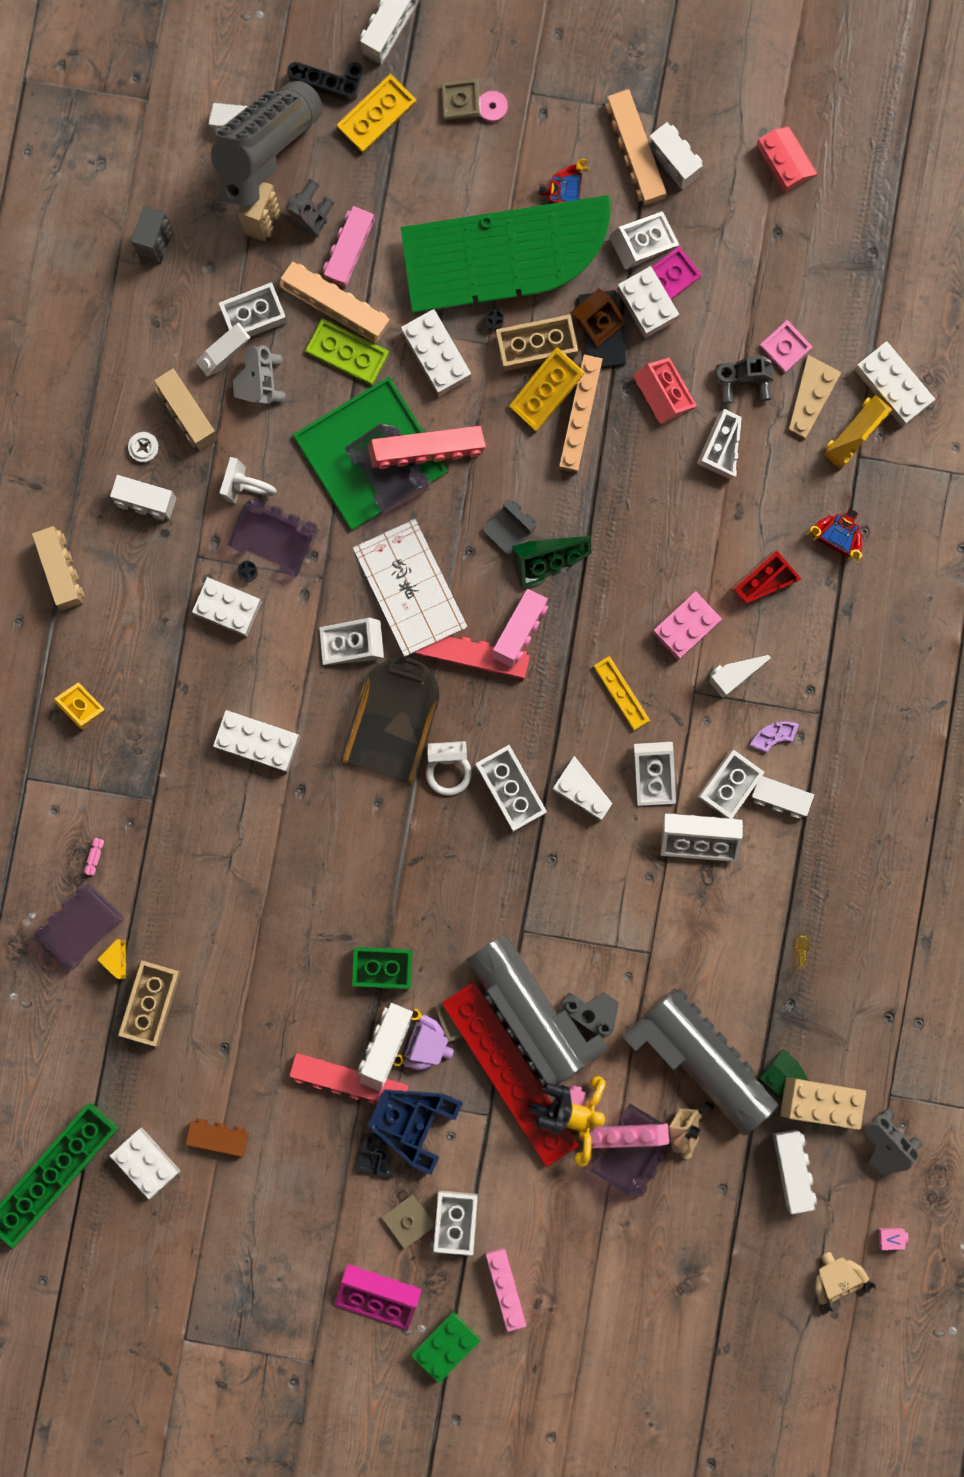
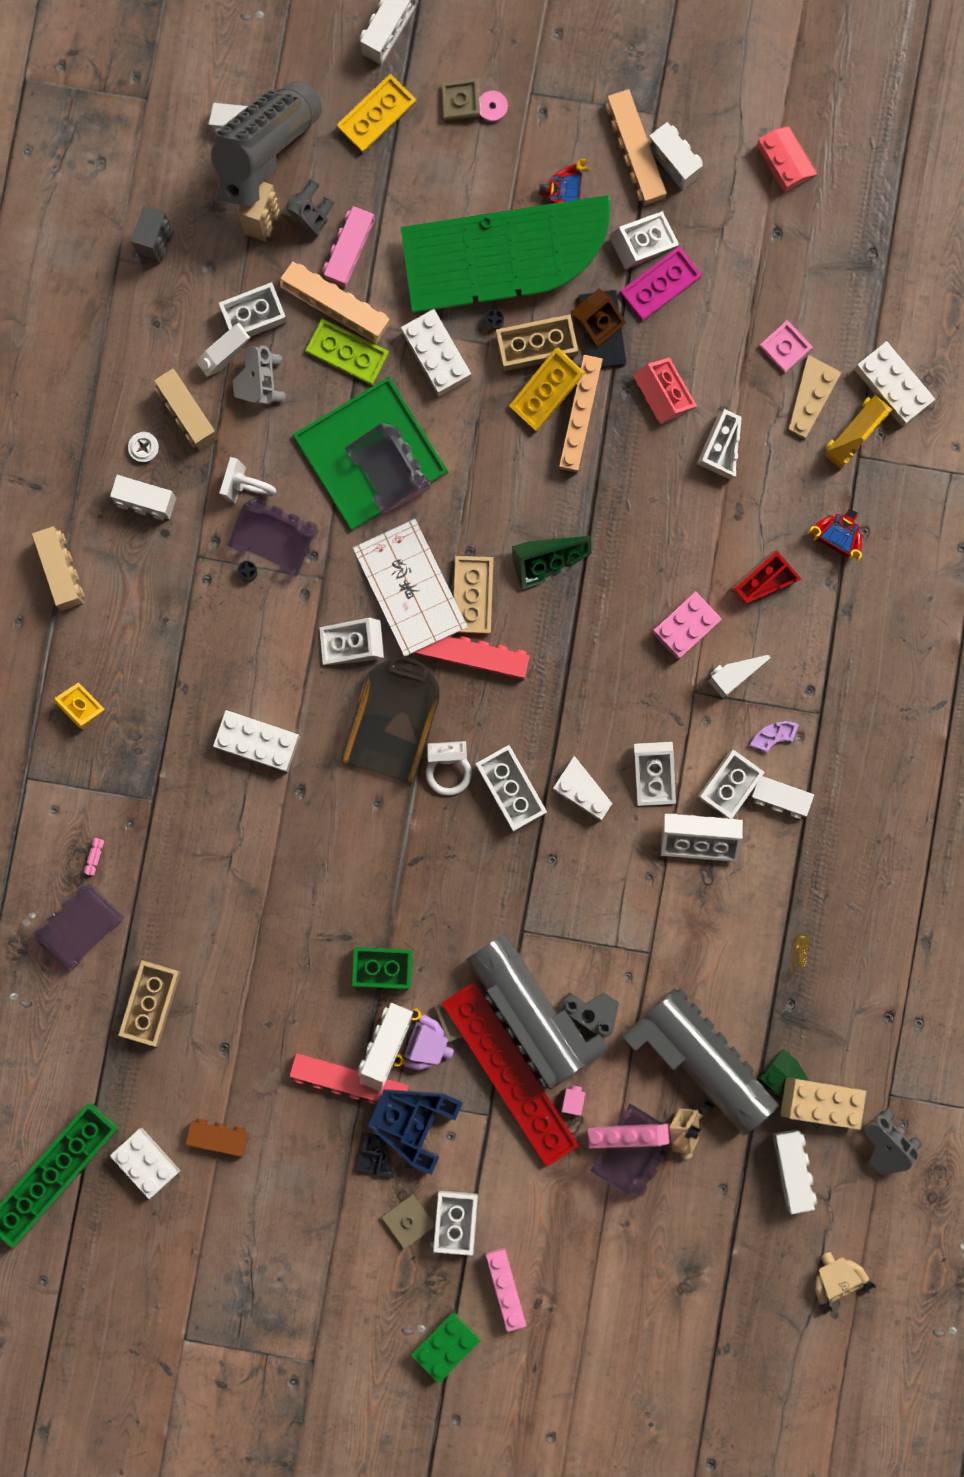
(115, 959): yellow slope -> none
(227, 607): white brick -> none
(325, 77): black beam -> none
(377, 1297): dark pink slope -> none
(426, 447): coral brick -> none
(474, 592): none -> tan plate
(509, 526): dark grey bracket -> none
(519, 628): bright pink brick -> none
(566, 1114): wheel -> none
(621, 693): yellow tile -> none
(647, 302): white brick -> none
(741, 374): dark grey piece -> none
(892, 1238): bright pink brick -> none

